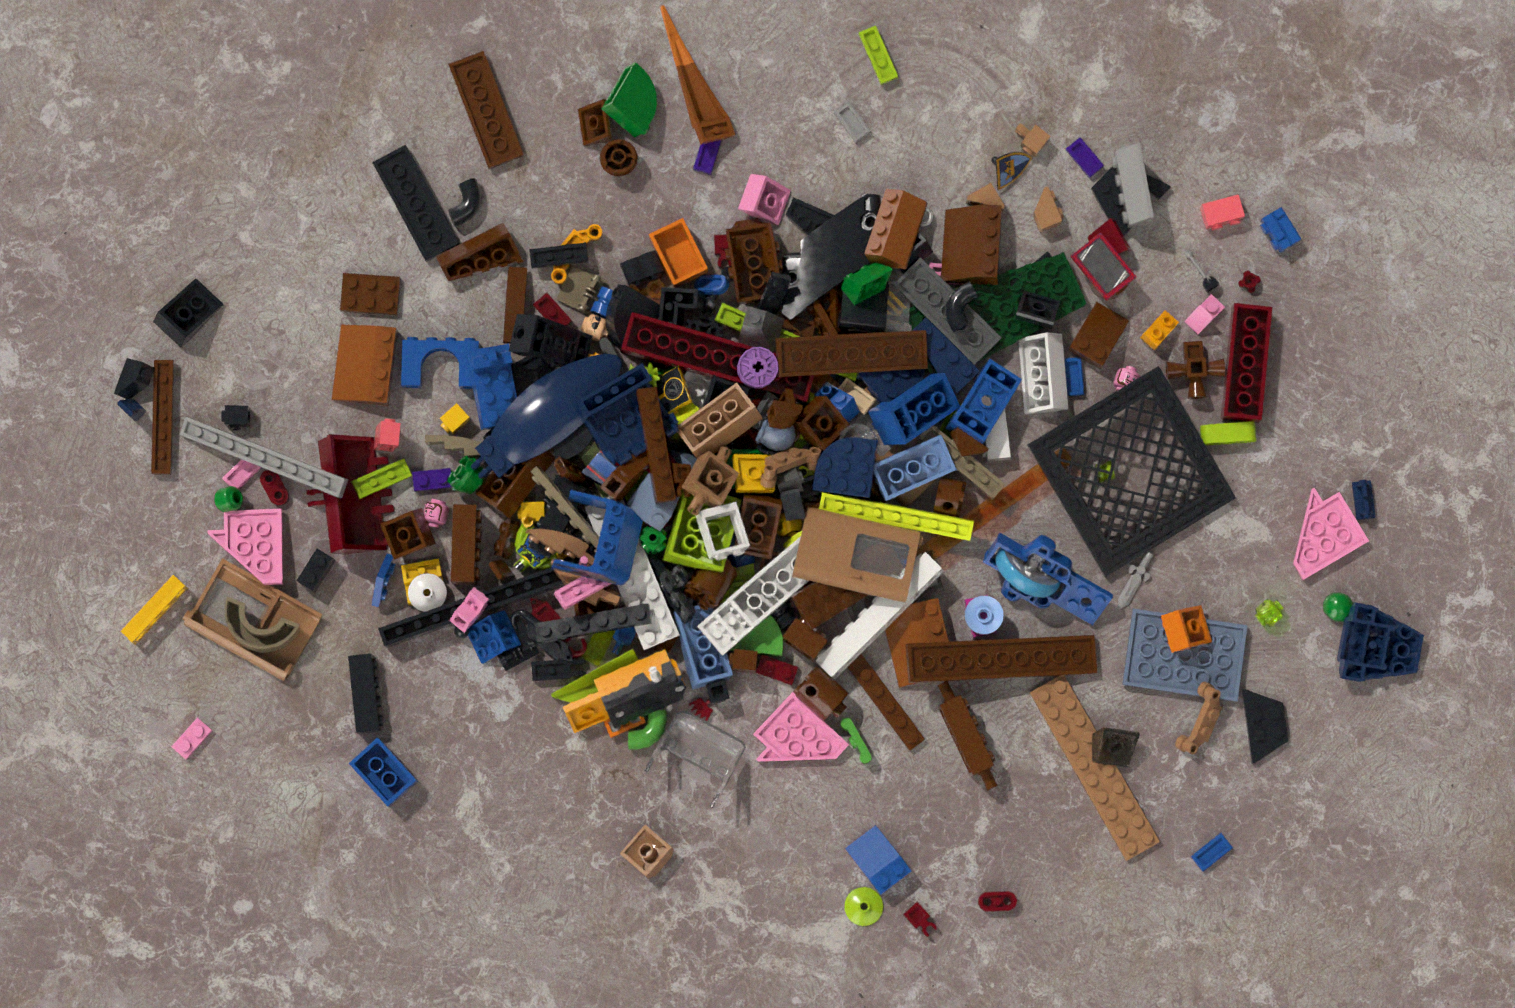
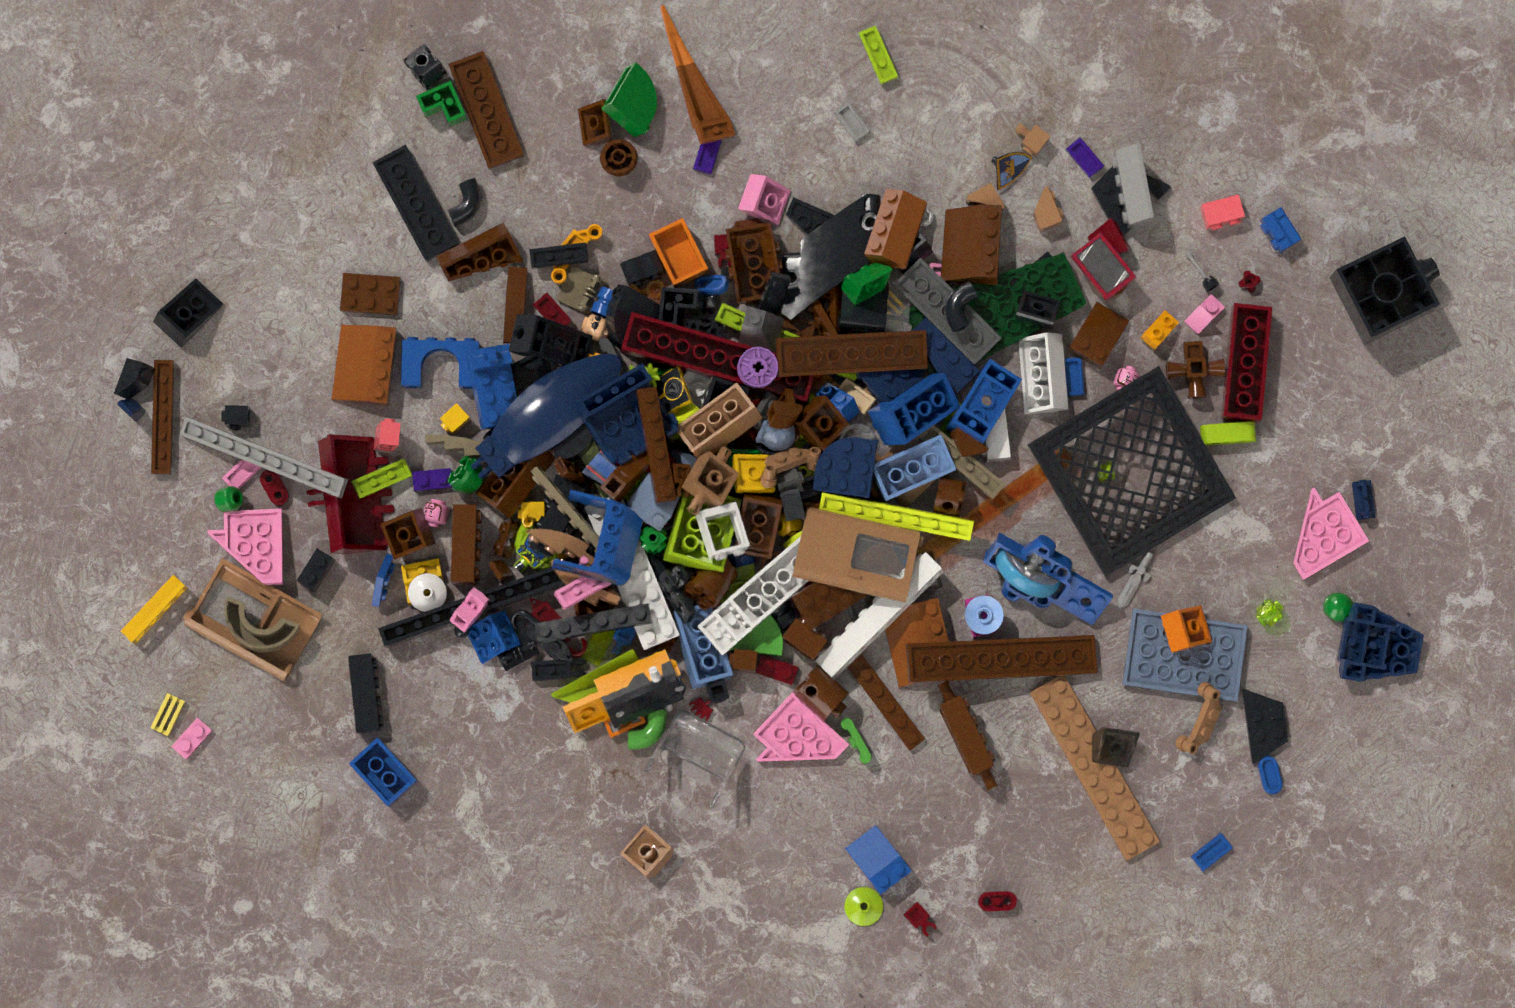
(160, 713): none -> light yellow tile
(424, 66): none -> black brick
(442, 98): none -> green brick
(1270, 775): none -> blue tile
(1386, 289): none -> black brick

